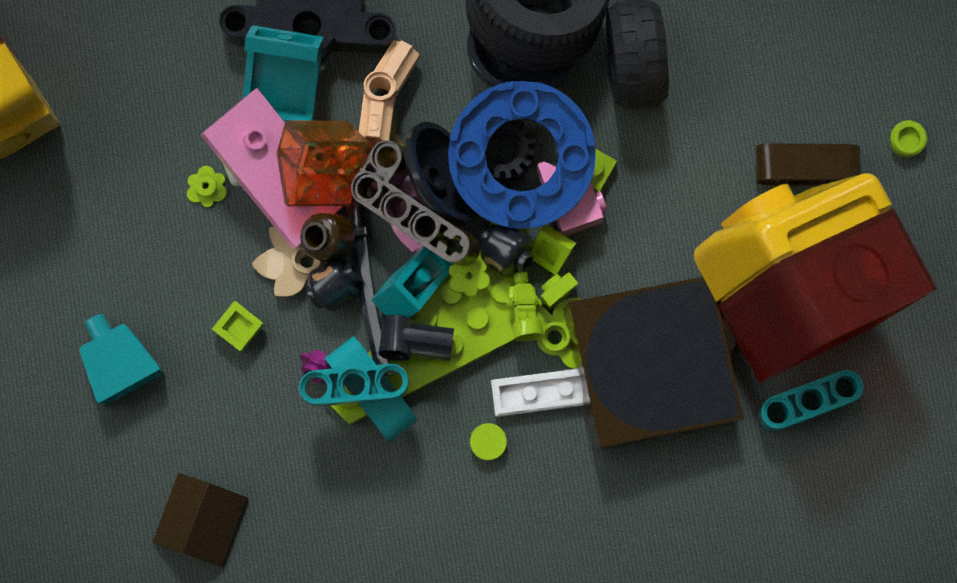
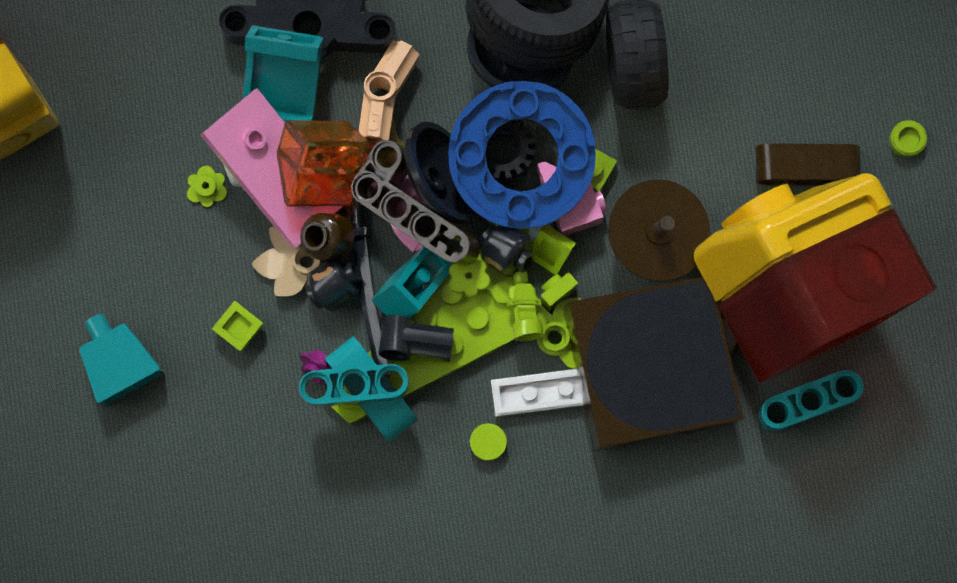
(200, 519): dark brown slope -> none
(658, 229): none -> dark brown piece

